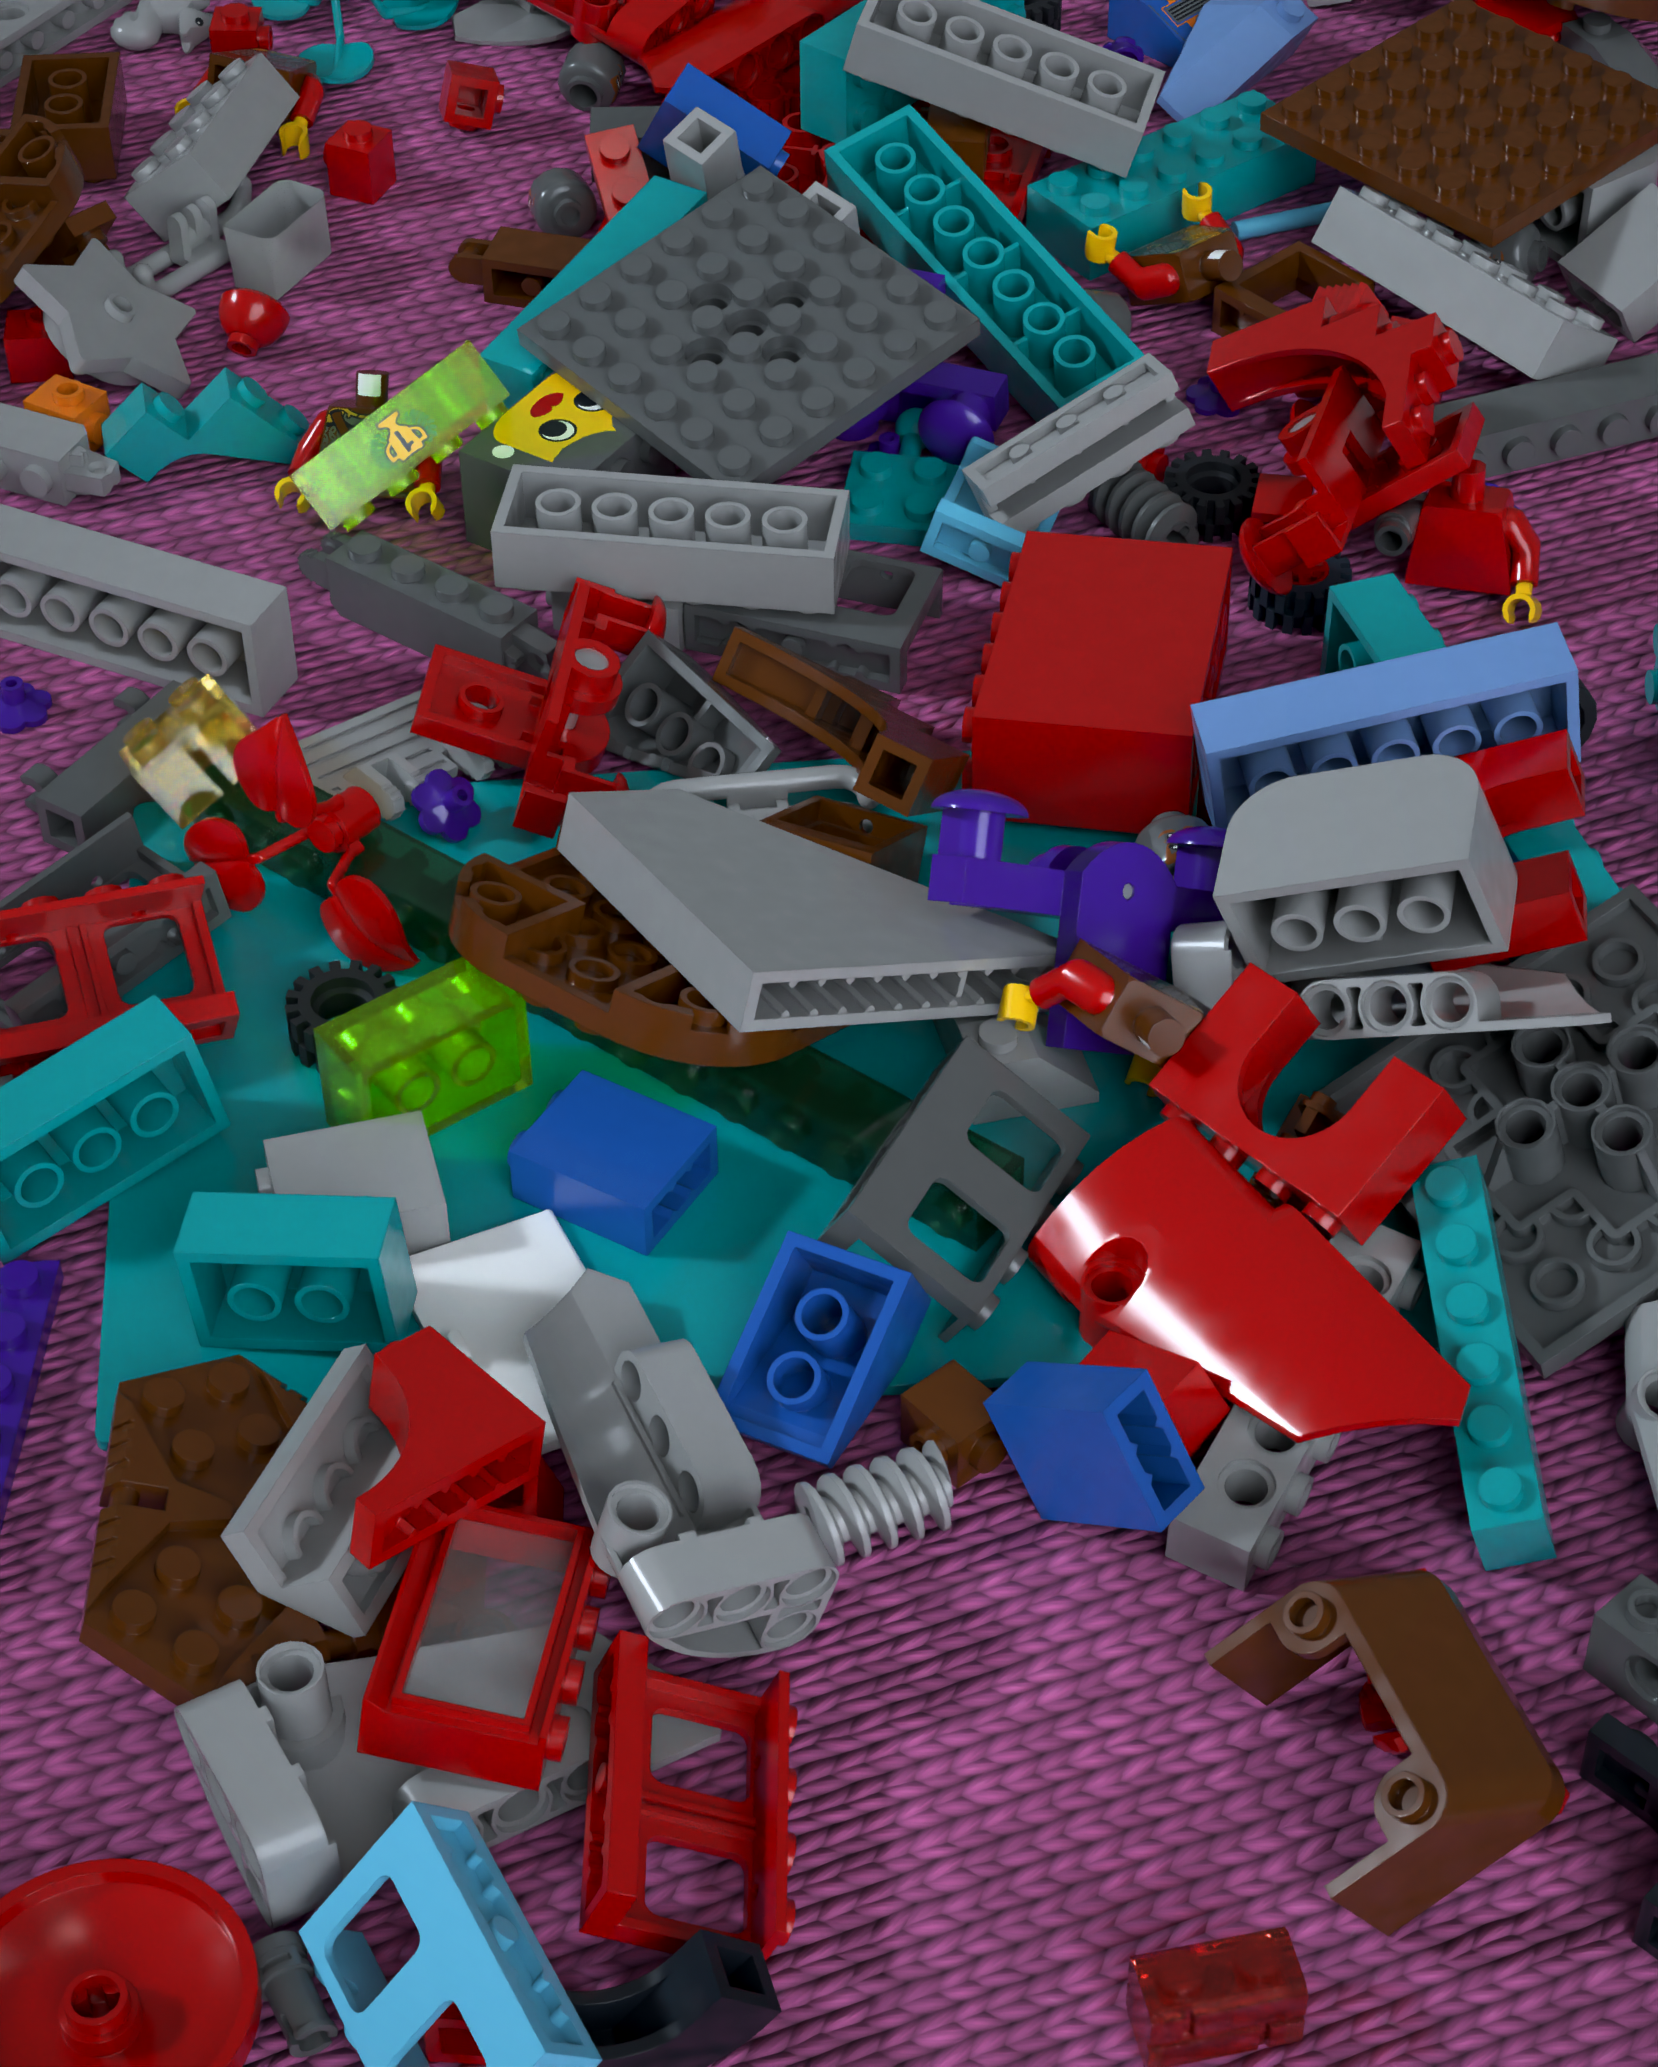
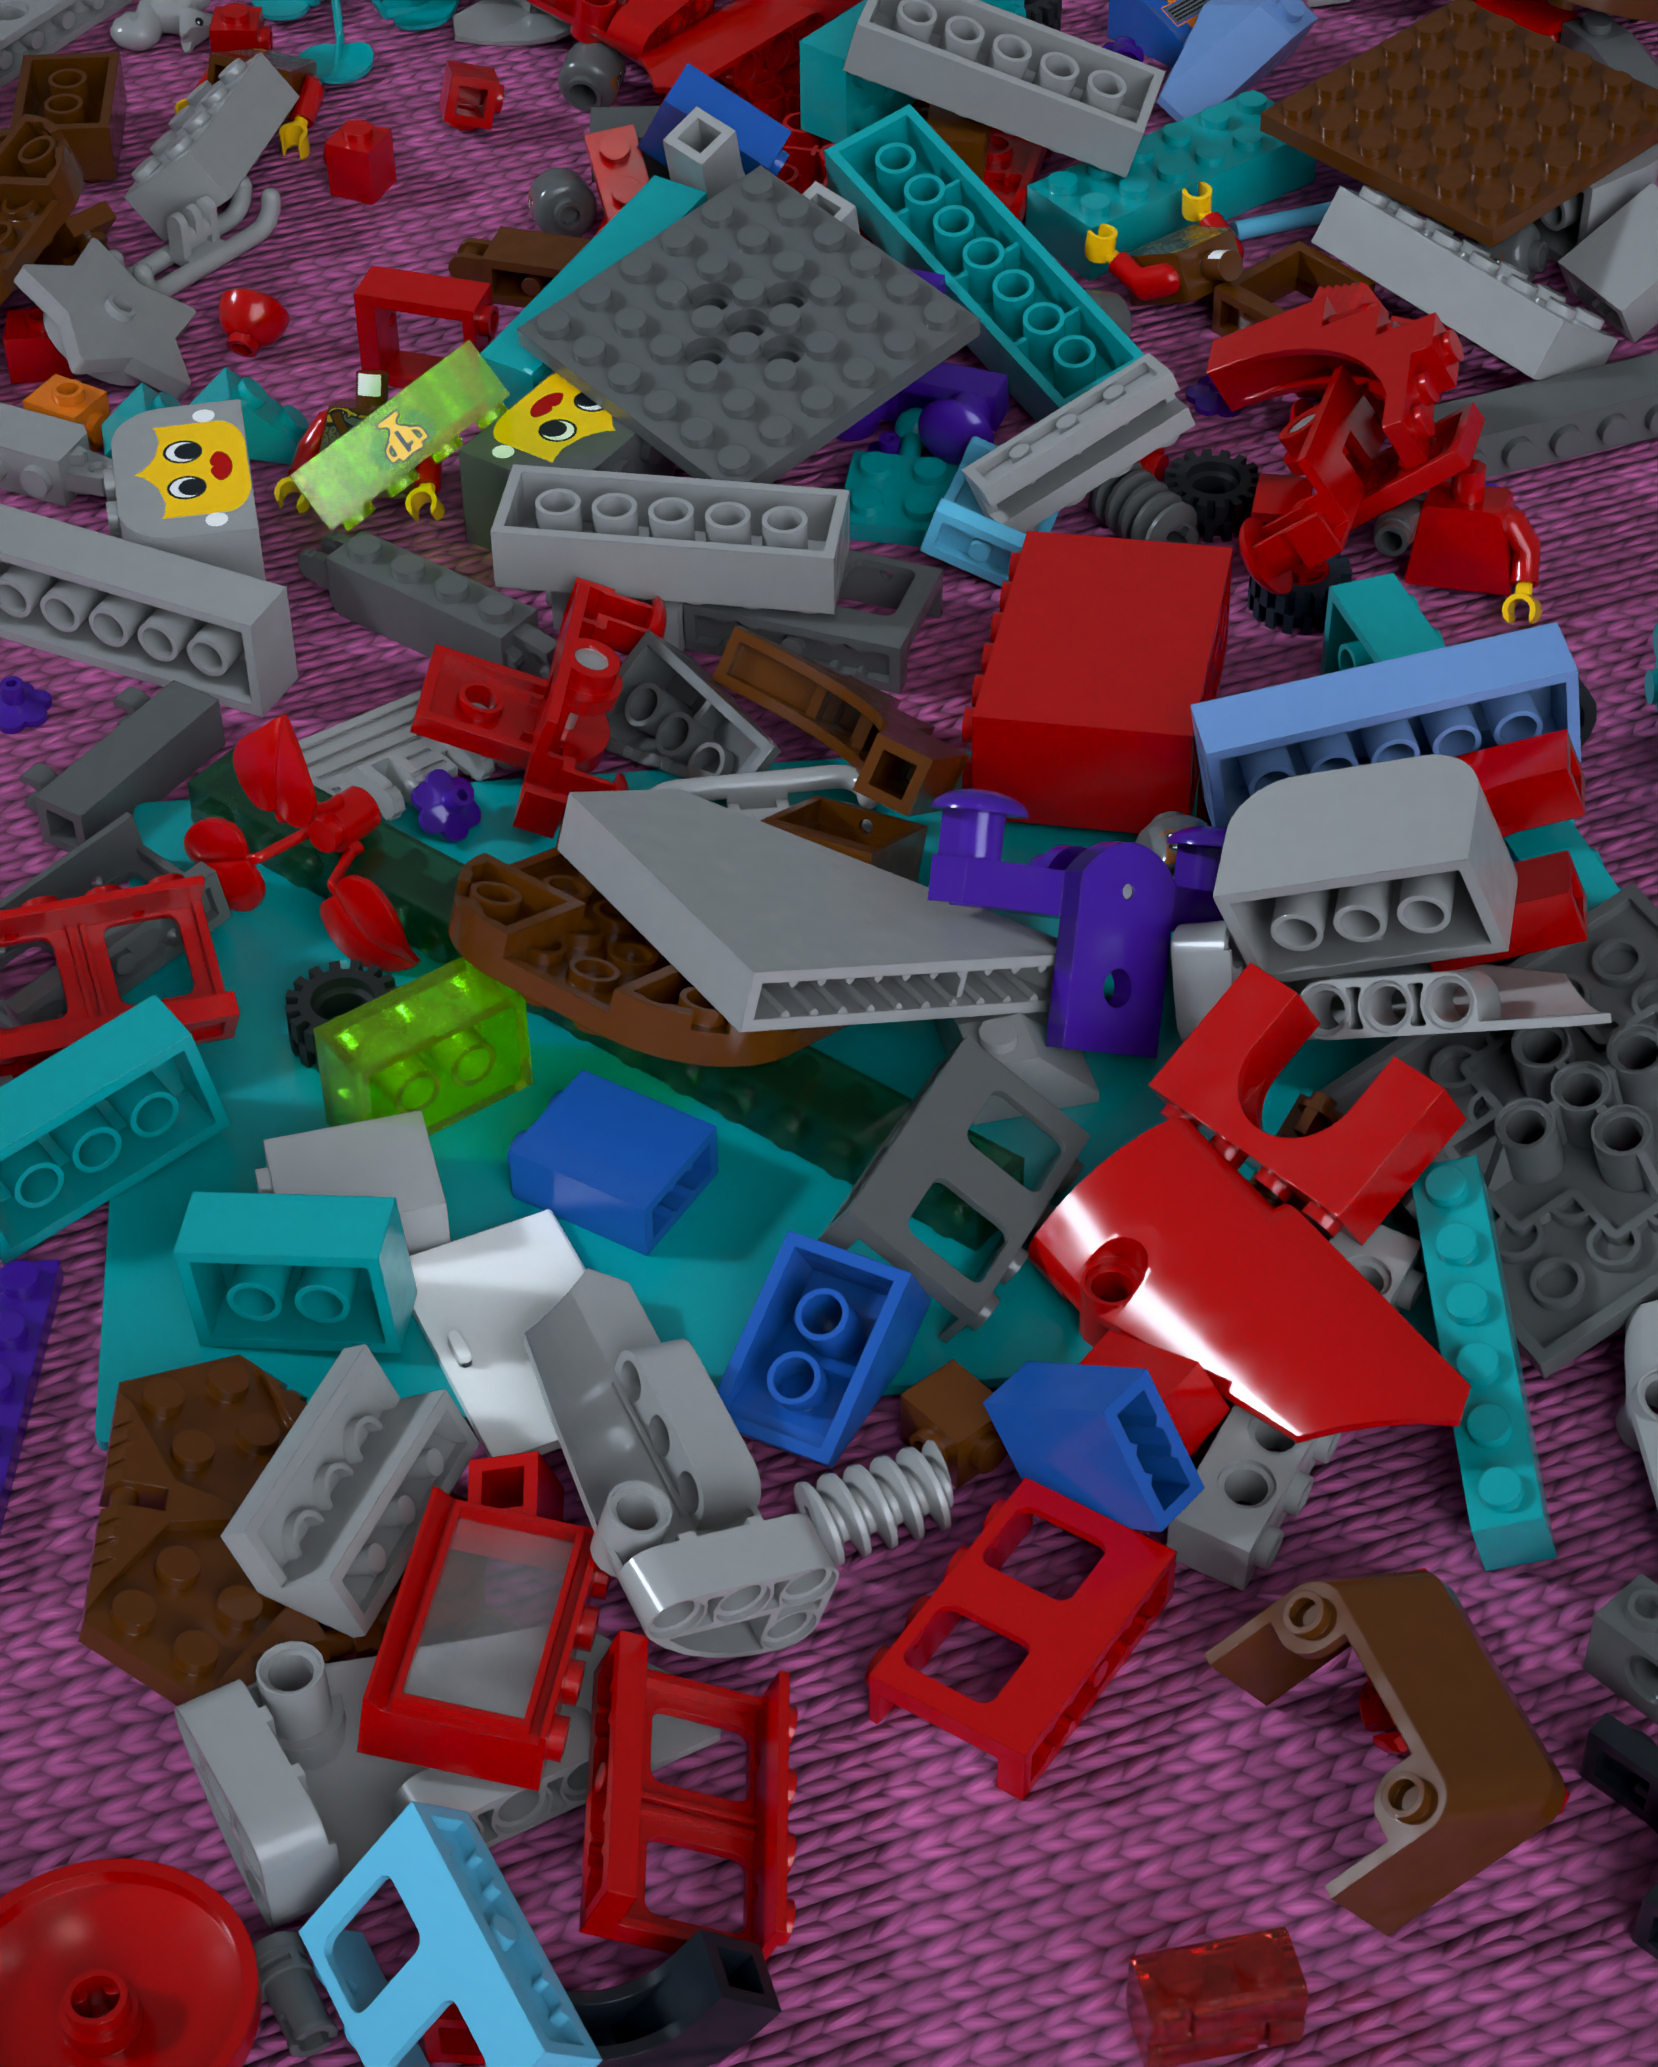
(182, 742): clear yellow piece -> none
(186, 485): none -> brick
(278, 238): light grey piece -> none
(393, 290): none -> red window
(456, 1439): red arch -> none
(1070, 1642): none -> red window
(1114, 1003): torso -> none

